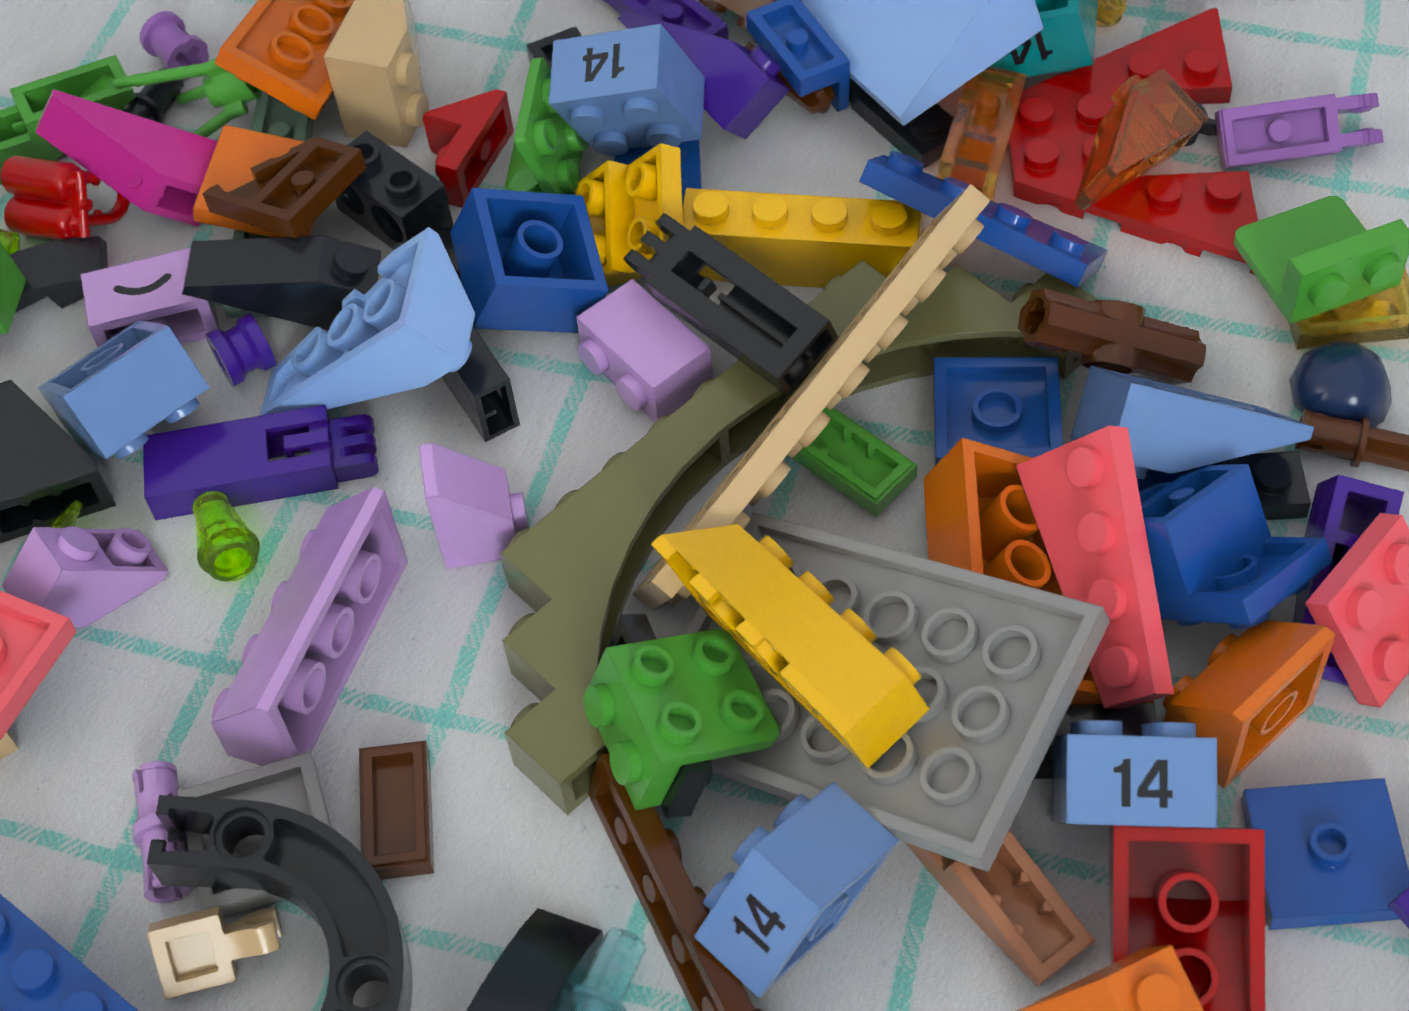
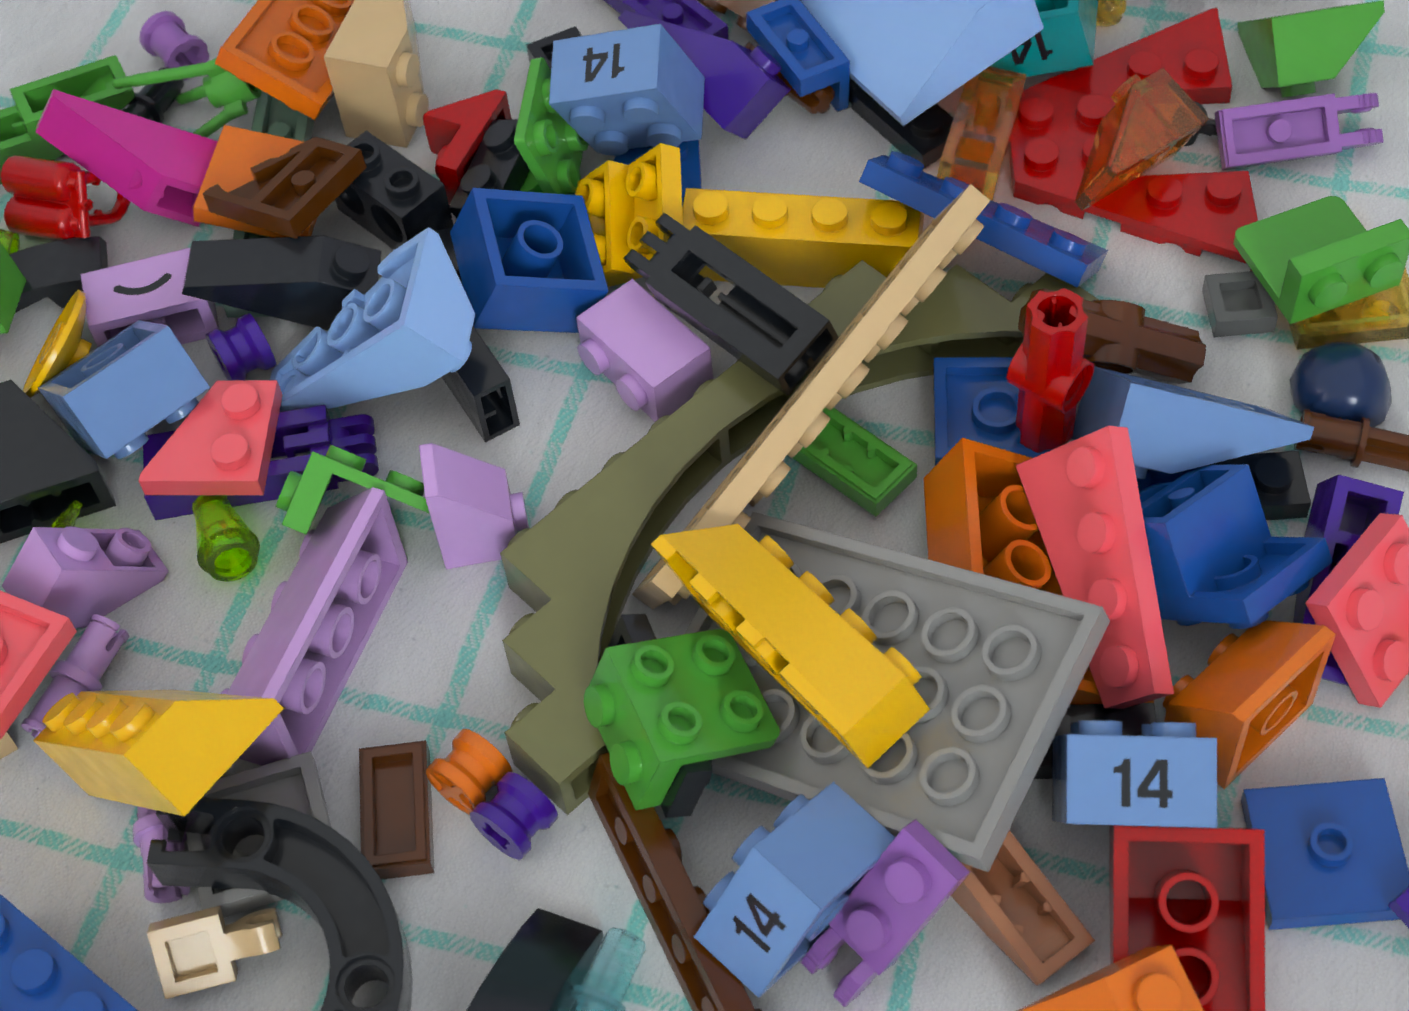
(62, 345): none -> yellow dish
(80, 669): none -> lavender pin
(152, 744): none -> yellow slope
(220, 444): none -> coral wing
(305, 492): none -> bright green bracket
(468, 770): none -> orange wheel
(494, 165): none -> black plate
(514, 815): none -> dark purple wheel
(889, 908): none -> medium lavender hinge
(1050, 369): none -> red piece
(1238, 304): none -> dark grey plate
(1307, 45): none -> bright green slope

